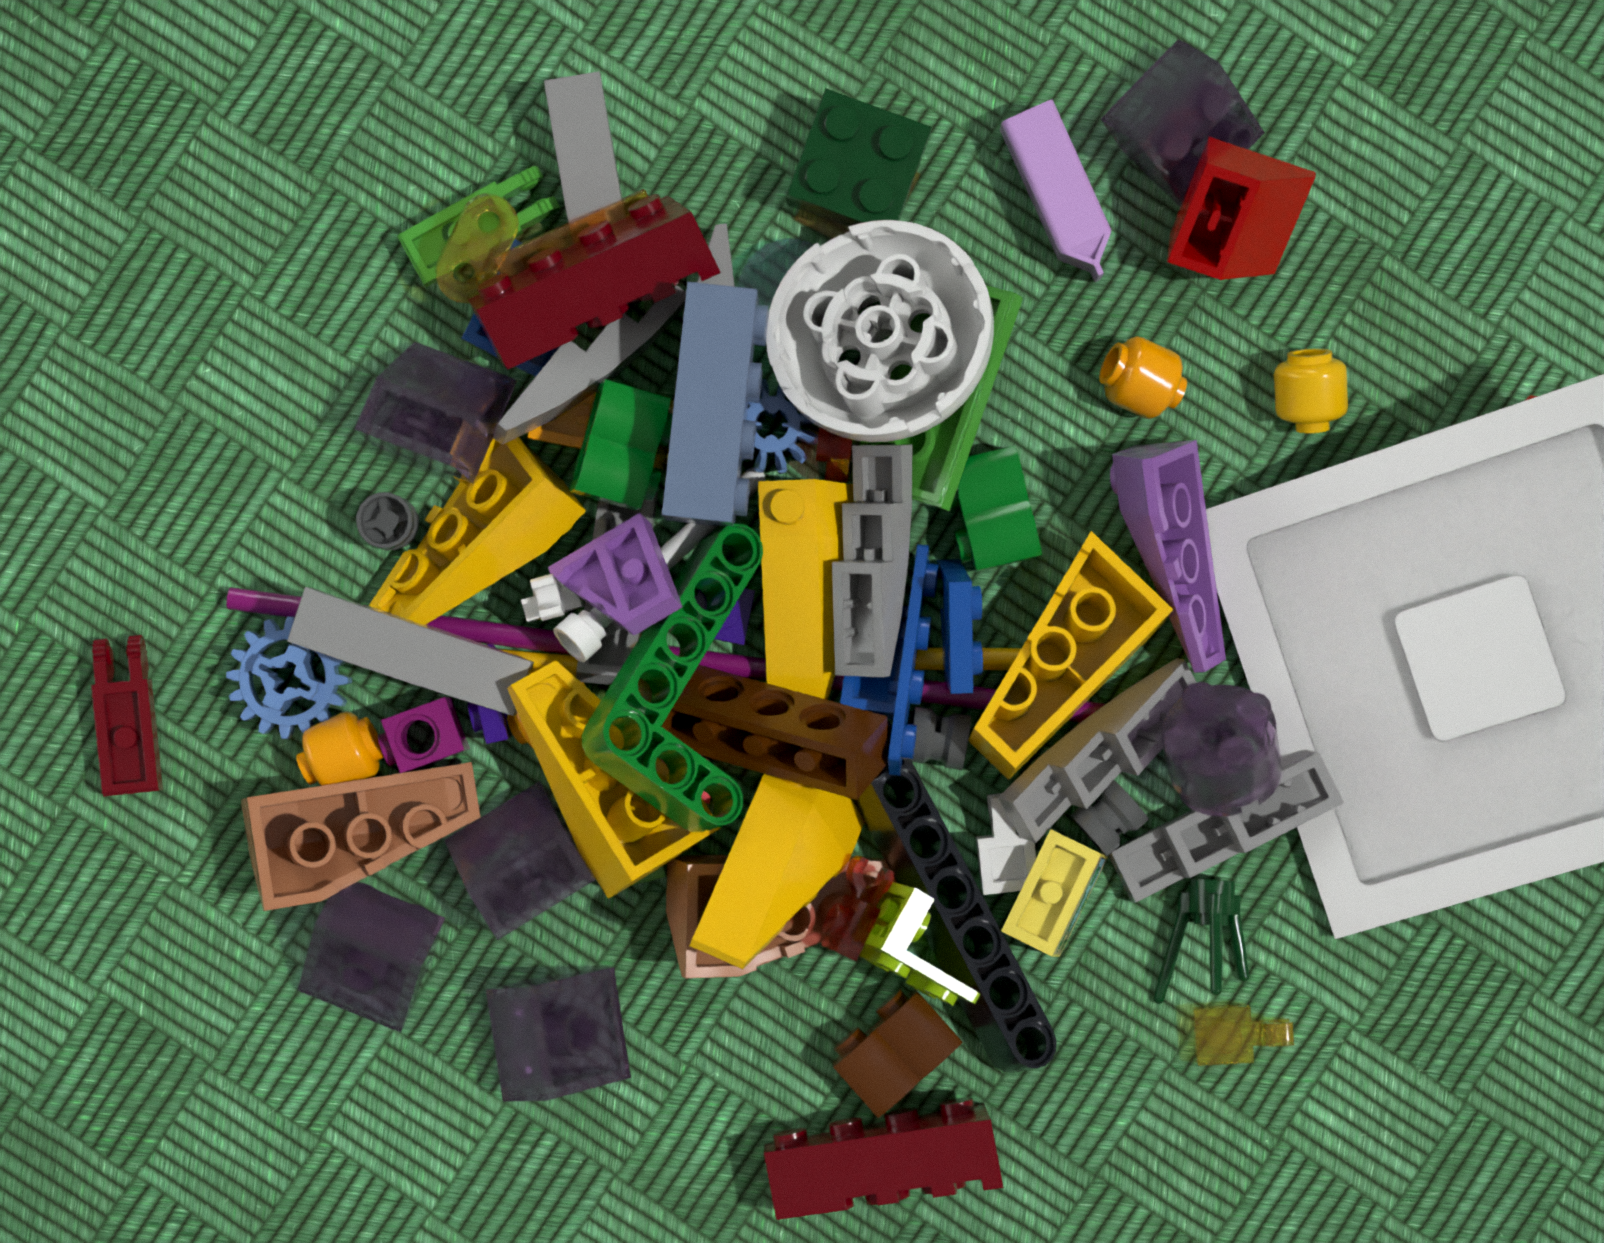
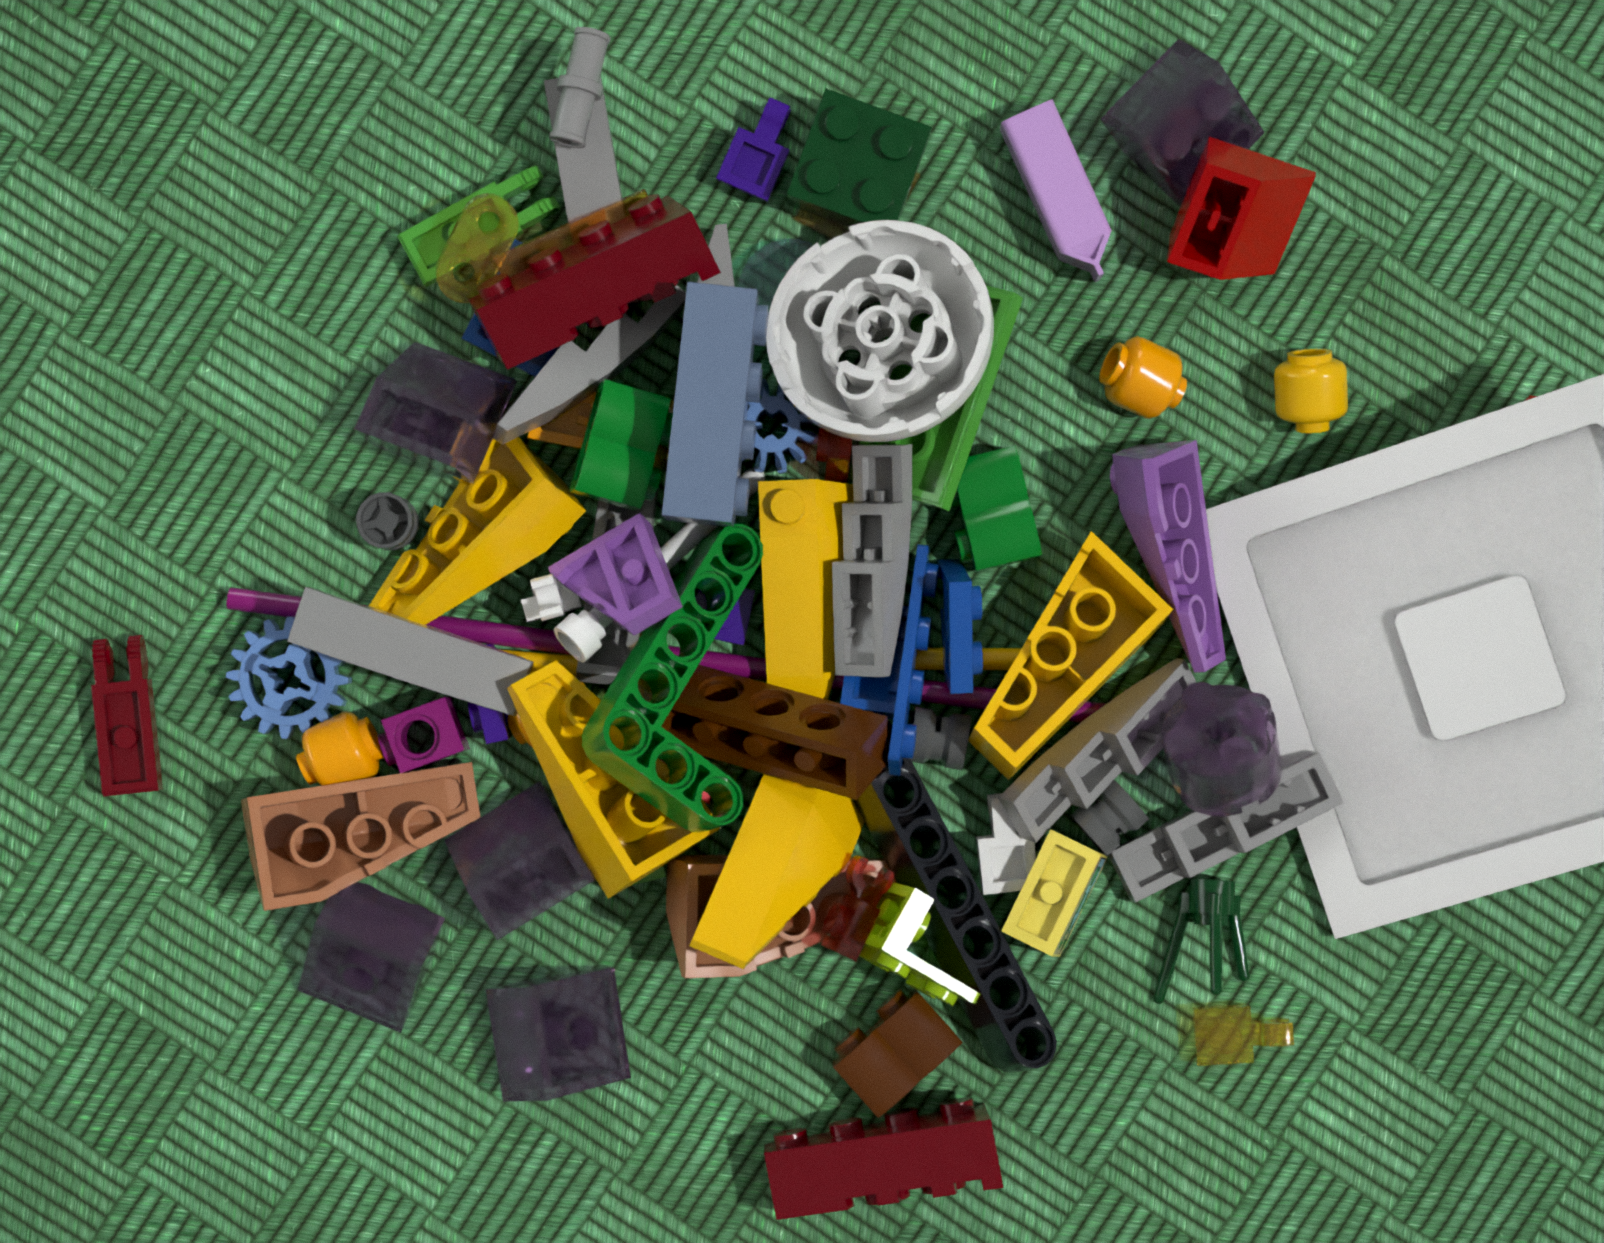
(580, 87): none -> light grey pin
(755, 158): none -> dark purple plate

